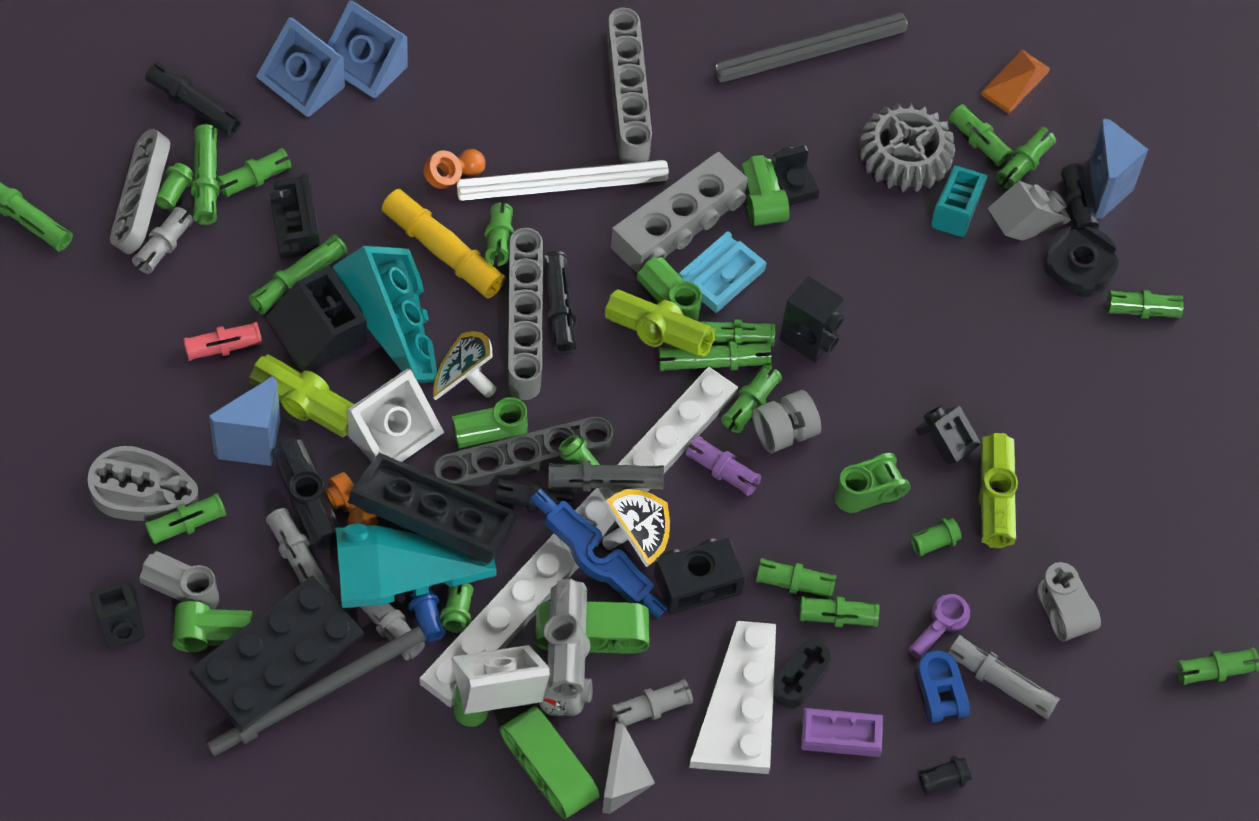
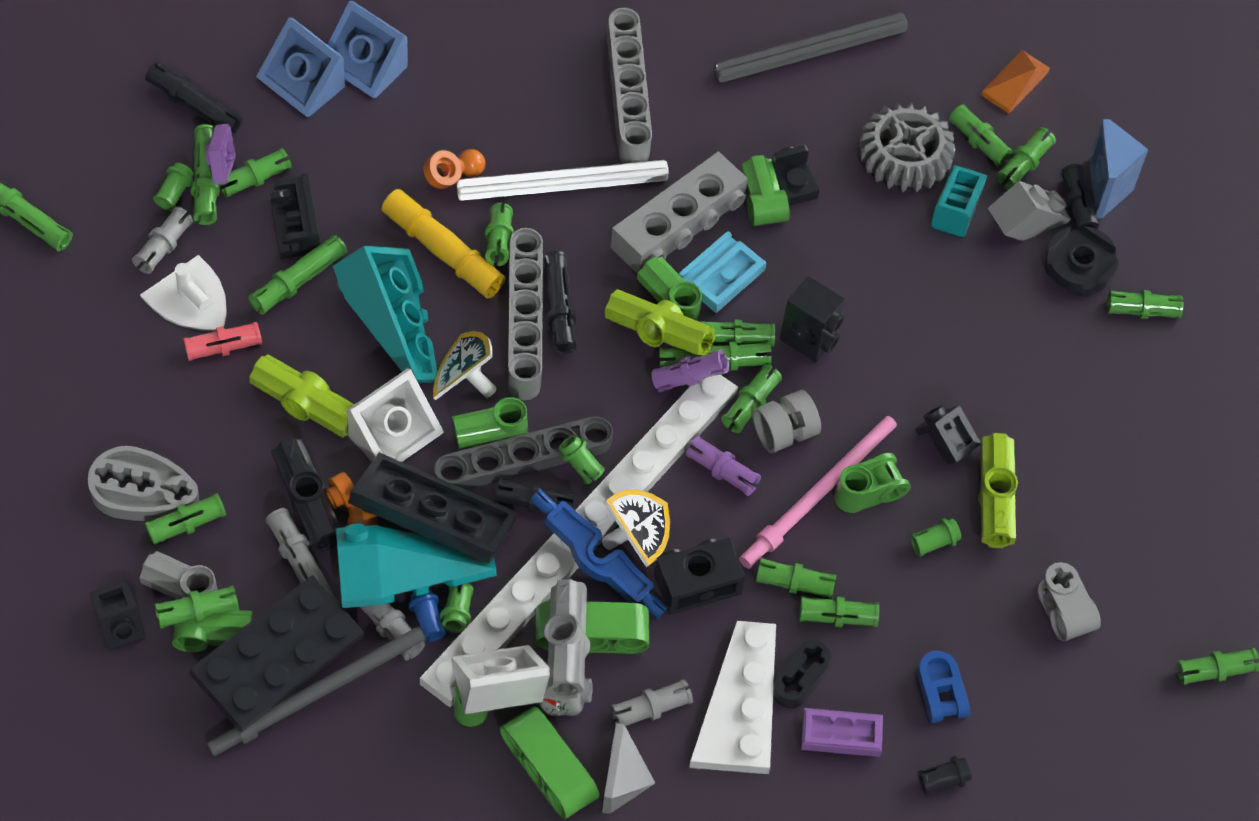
(140, 191): light grey beam -> none
(190, 297): none -> white shield
(196, 606): none -> bright green pin
(221, 154): none -> medium lavender plate
(248, 426): medium blue slope -> none
(318, 321): black slope -> none
(605, 476): dark grey pin -> none
(690, 370): none -> medium lavender pin
(772, 535): none -> bright pink bar
(948, 614): medium lavender plate -> none
(989, 668): light grey pin -> none

